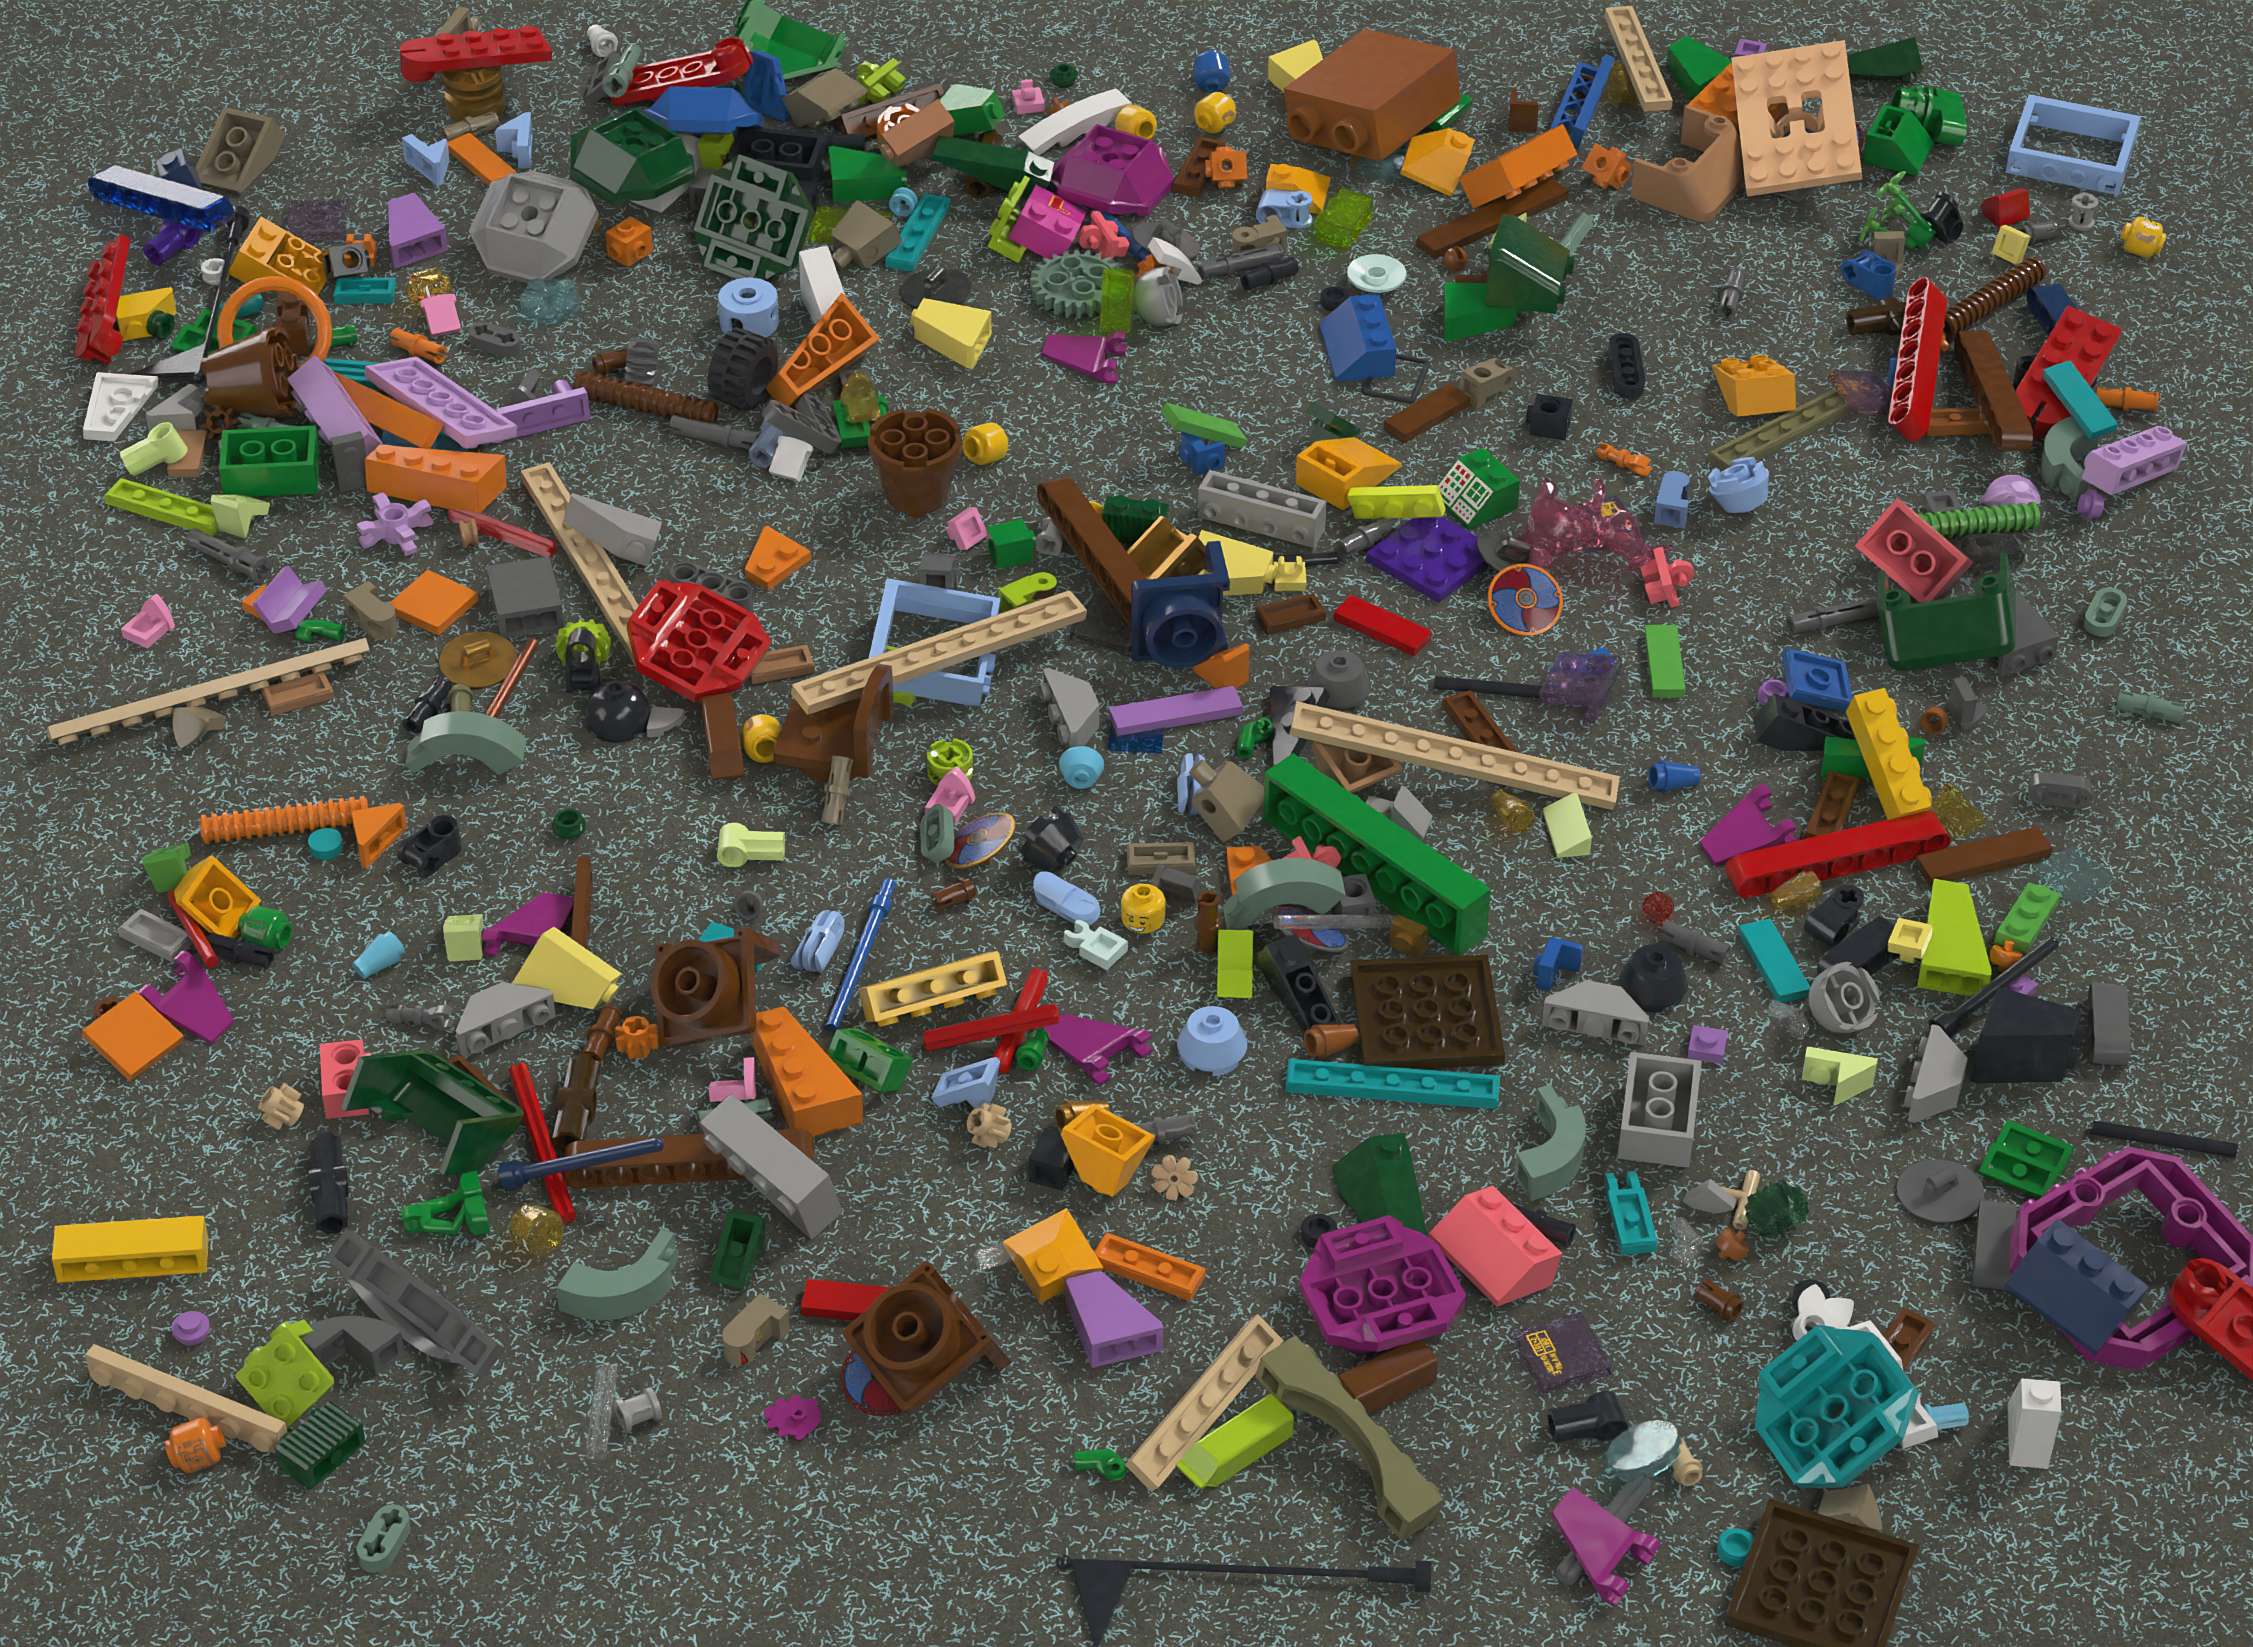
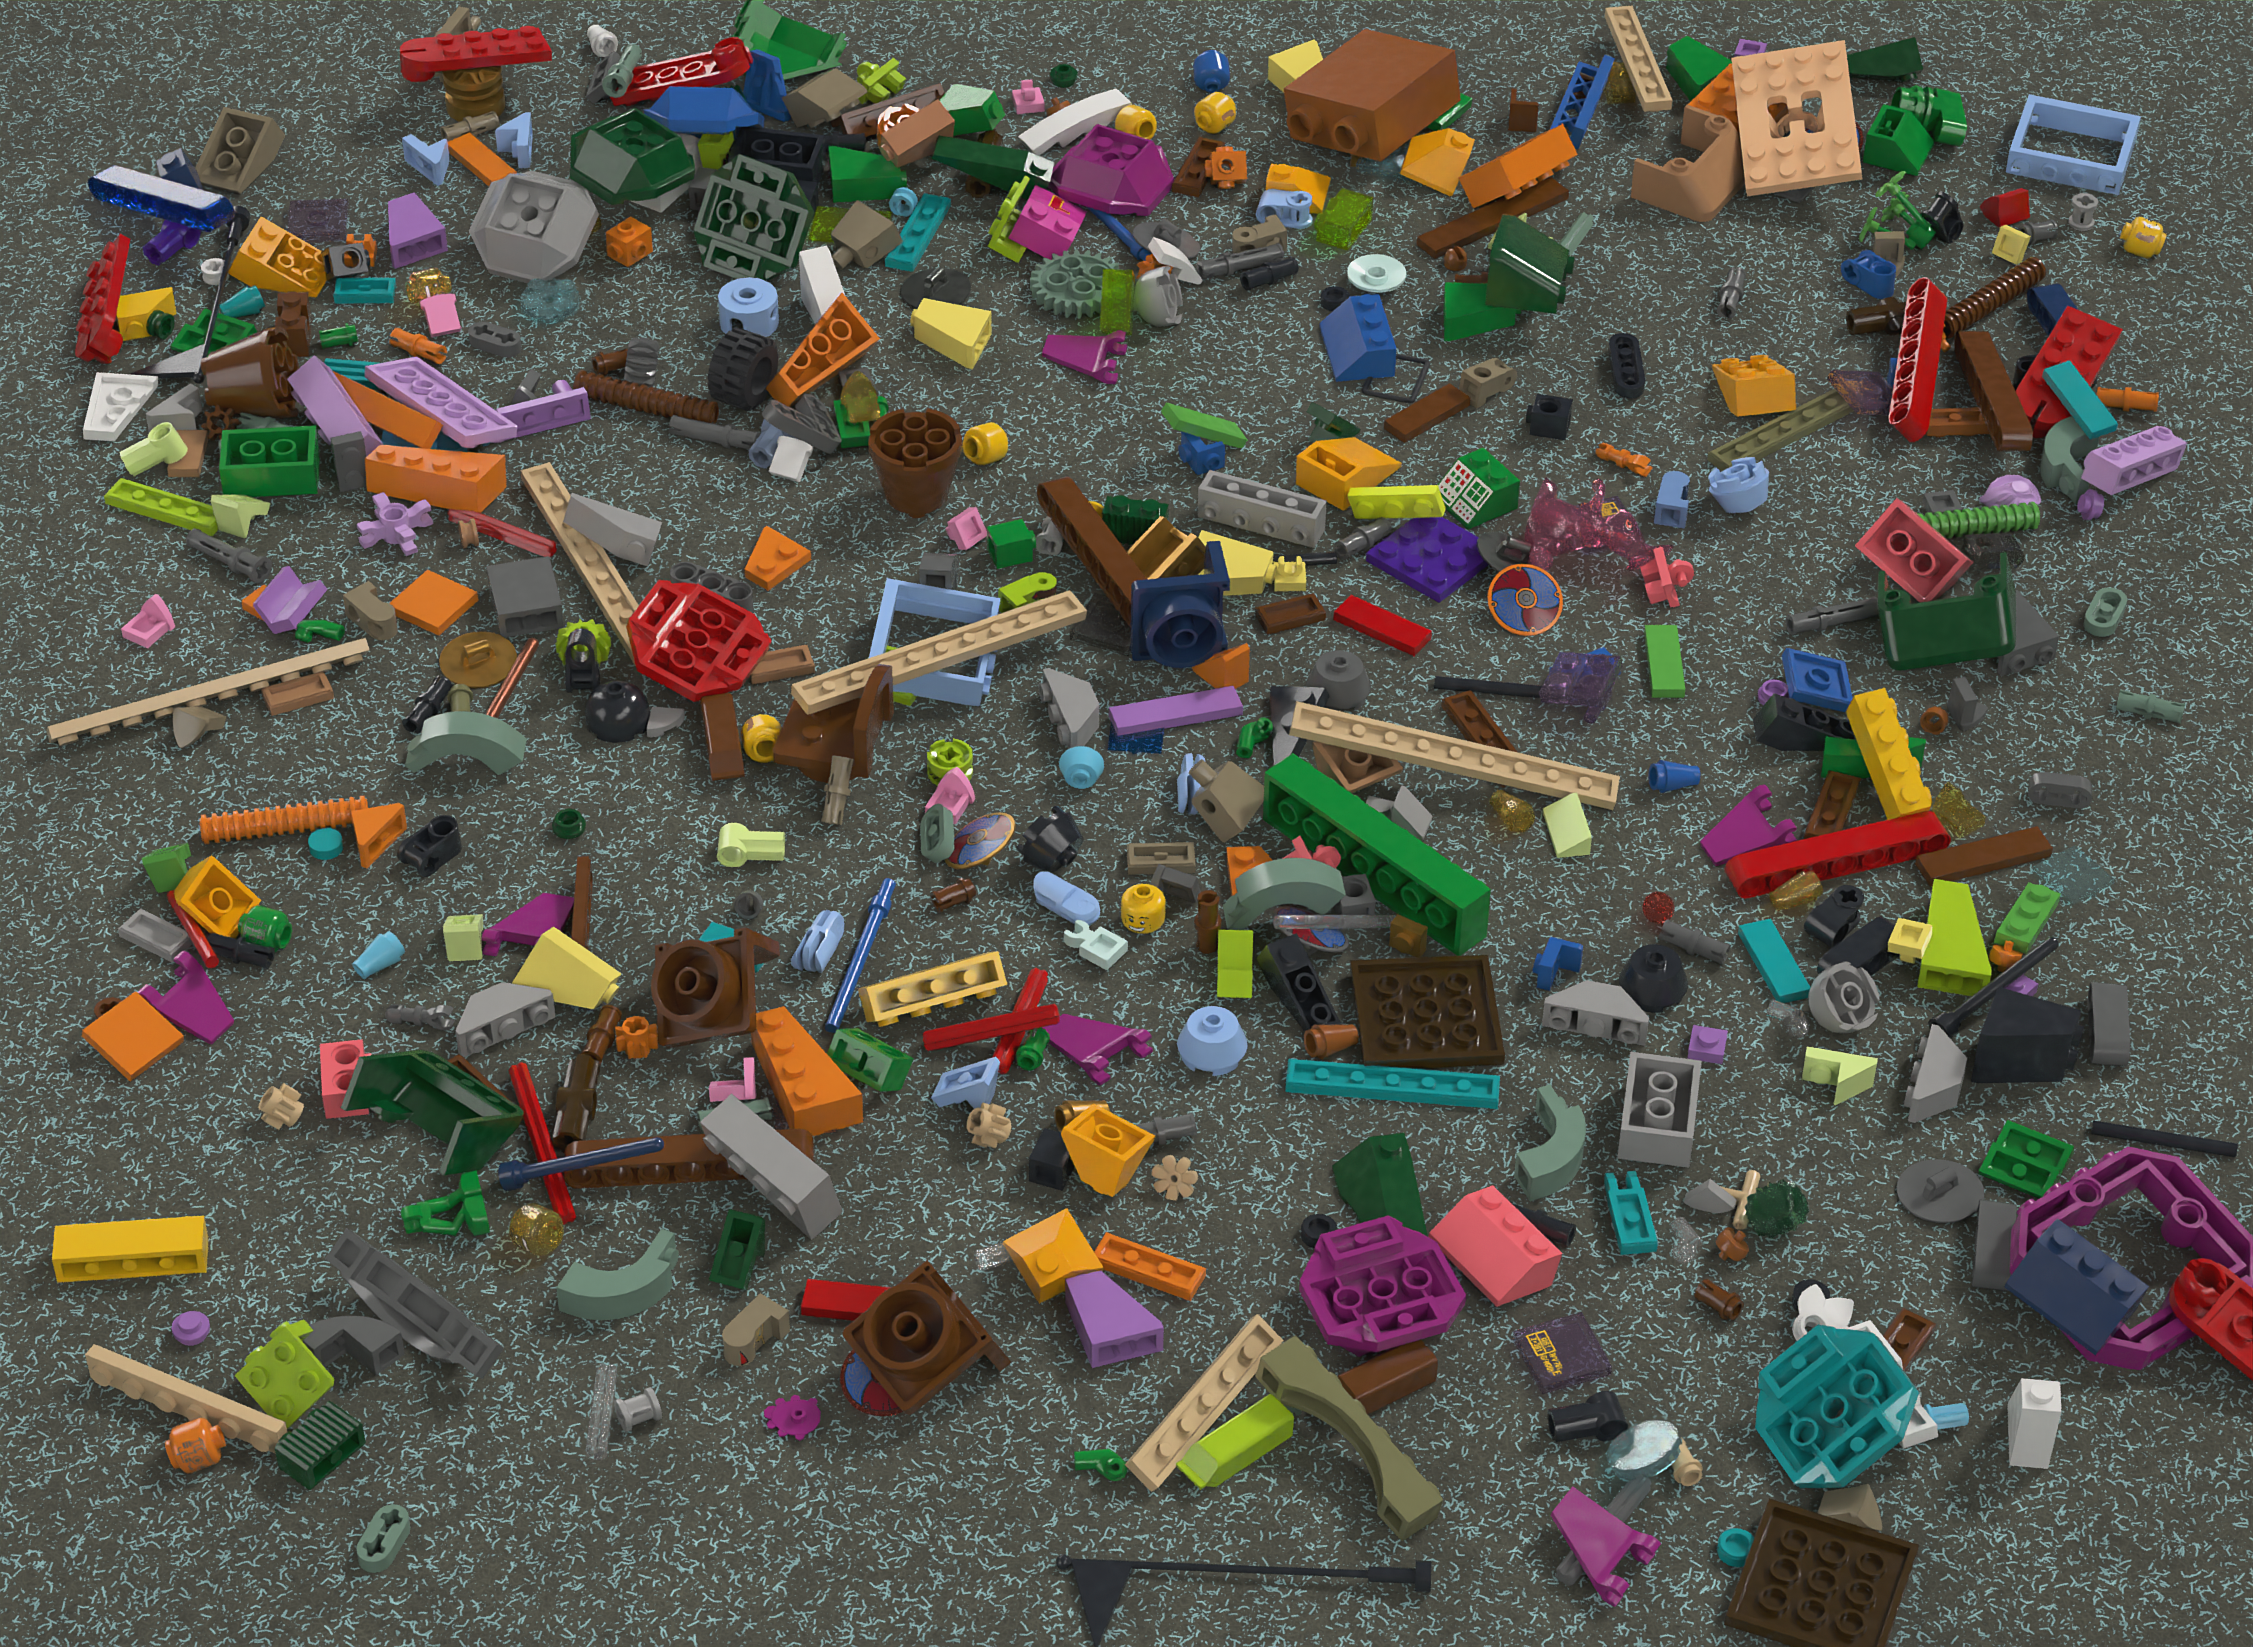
(277, 283): orange wedge -> none
(328, 1183): black piece -> none
(1102, 237): coral hips -> none
(1607, 167): orange brick -> none

